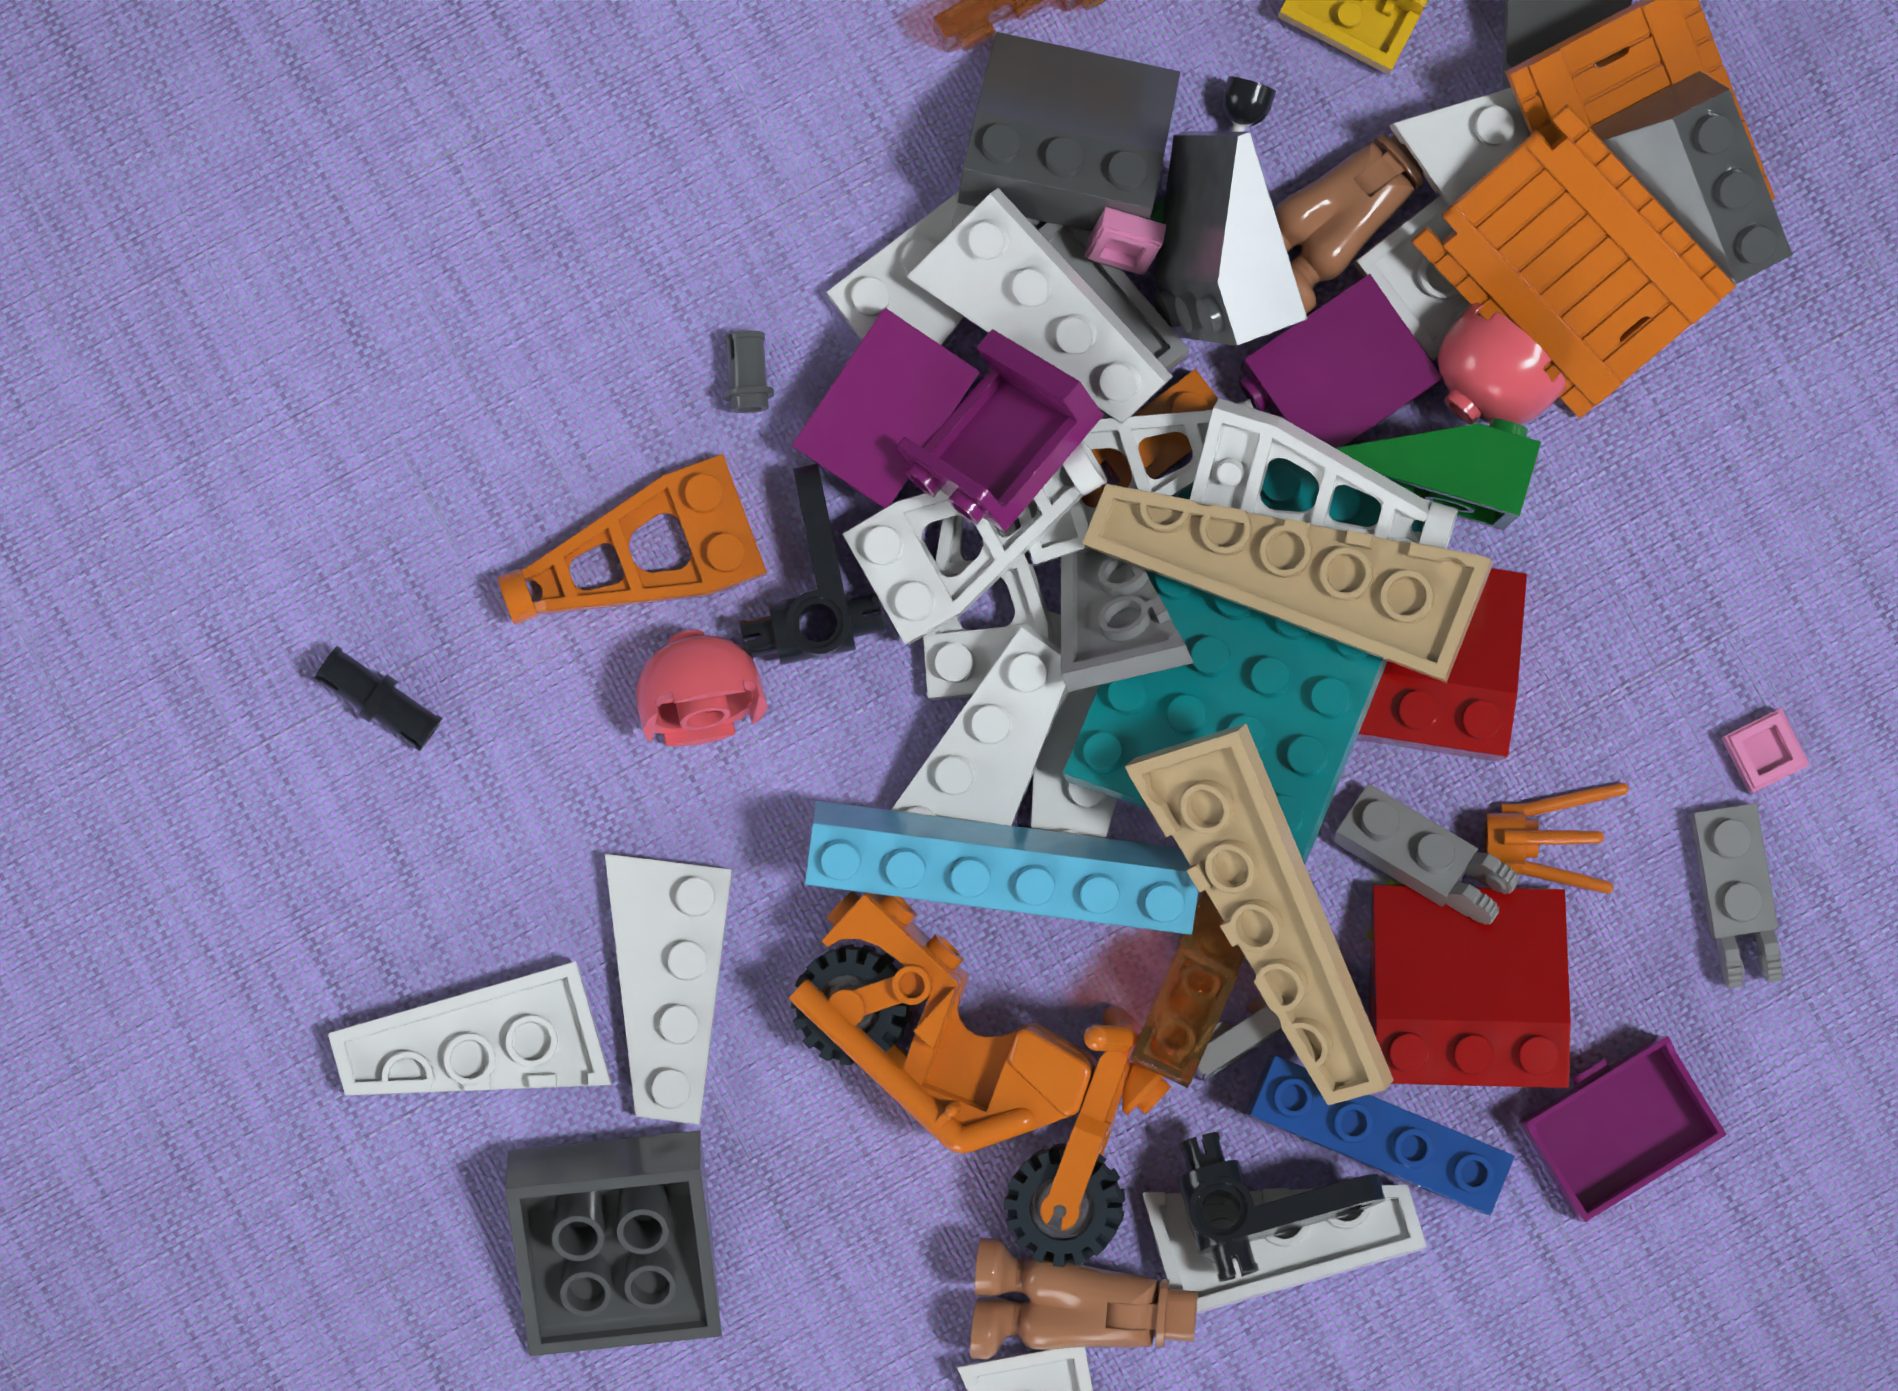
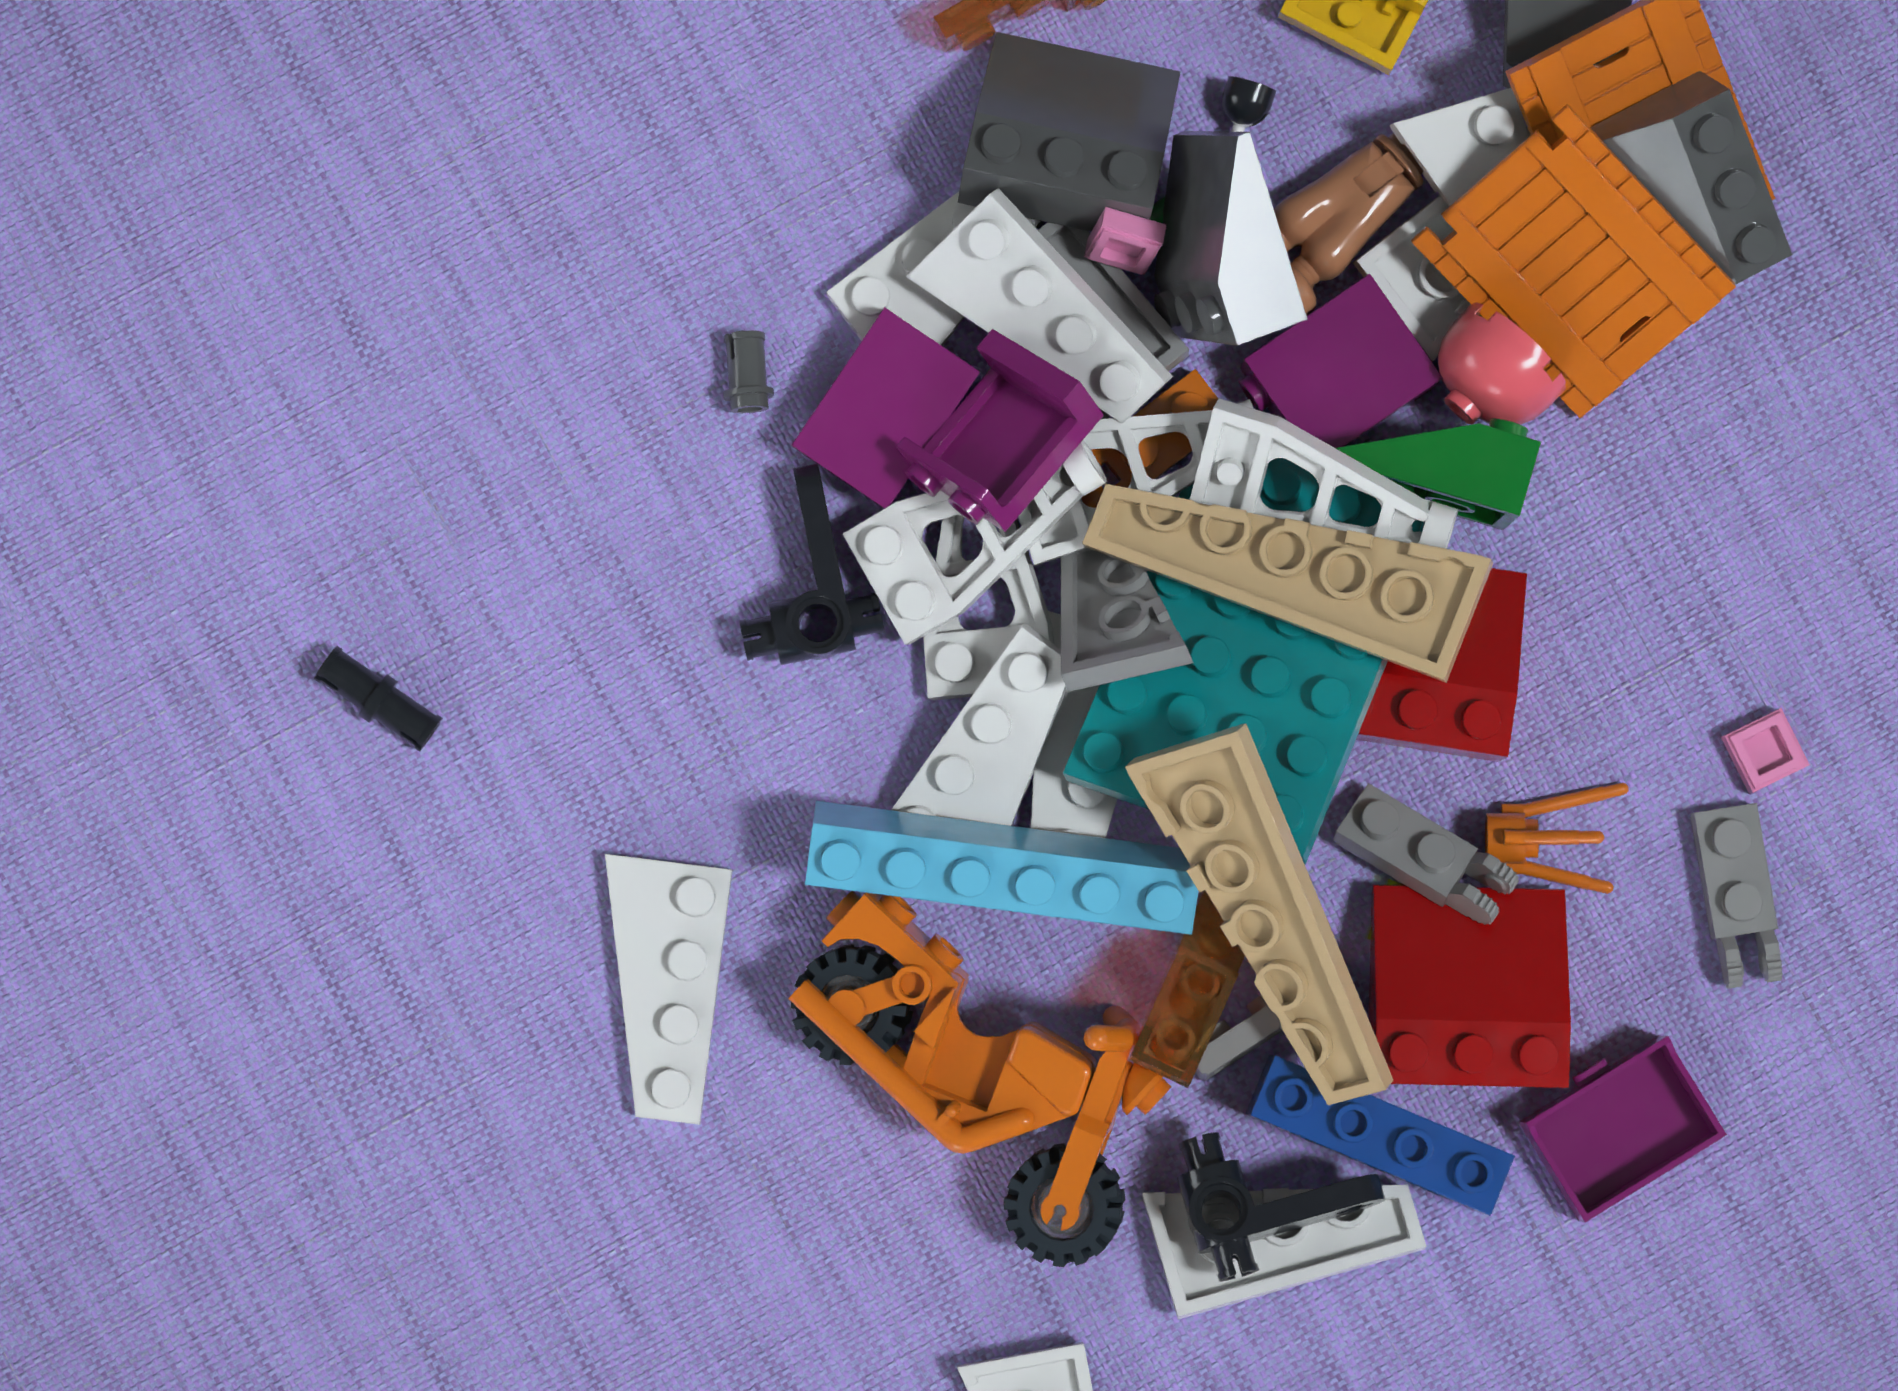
(493, 1038): white wing -> none
(613, 1243): dark grey slope -> none
(698, 690): coral cylinder -> none
(714, 528): orange plate -> none
(1073, 1305): nougat piece -> none

